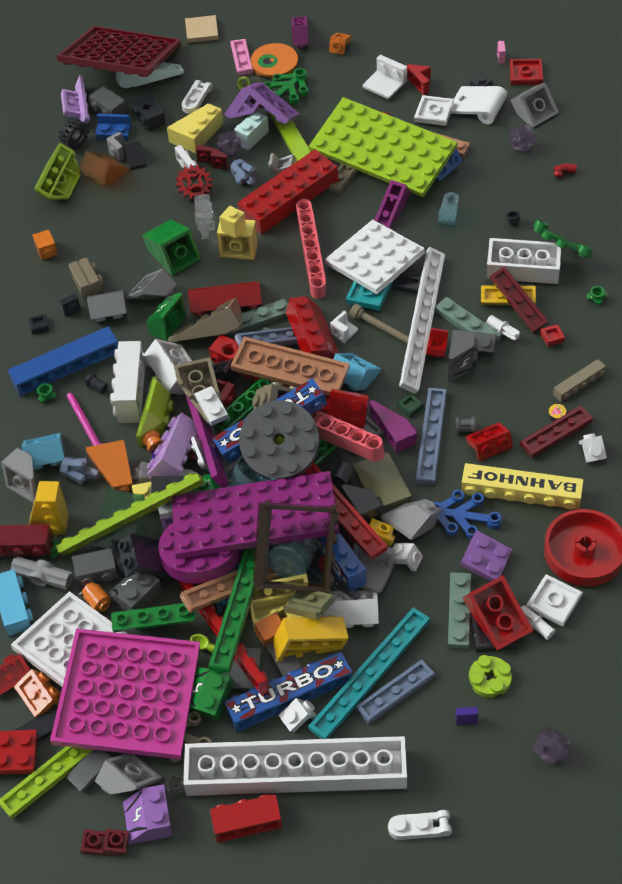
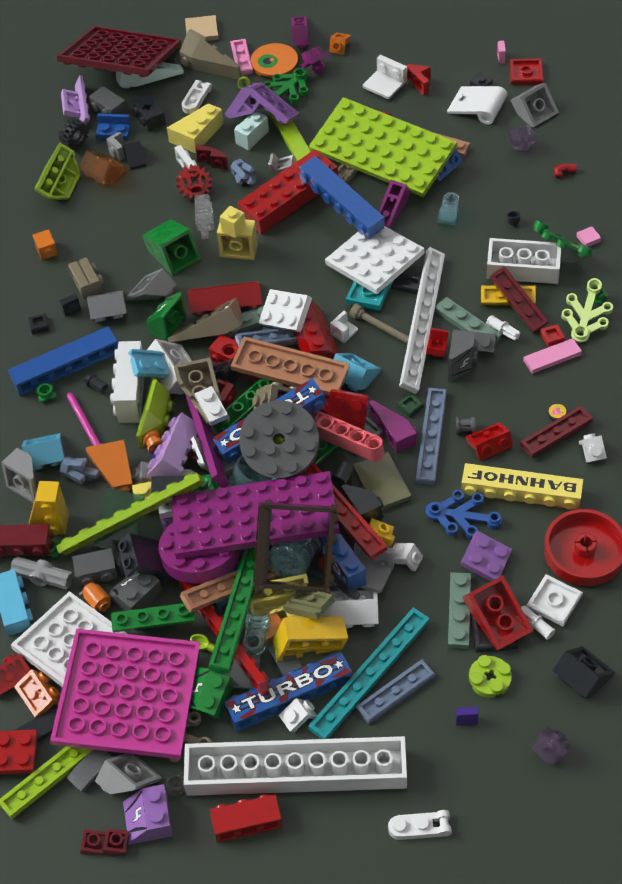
(148, 363): none -> medium azure plate
(205, 58): none -> dark tan wedge
(228, 137): clear purple brick -> none
(256, 628): none -> clear light blue piece
(285, 310): none -> white plate
(311, 249): coral beam -> none
(314, 58): none -> magenta hips
(341, 197): none -> blue brick
(413, 518): light grey slope -> none
(434, 110): white plate -> none
(552, 356): none -> bright pink tile
(579, 380): dark tan piece -> none
(582, 671): none -> black slope
(586, 313): none -> yellowish green plant
(588, 236): none -> bright pink tile

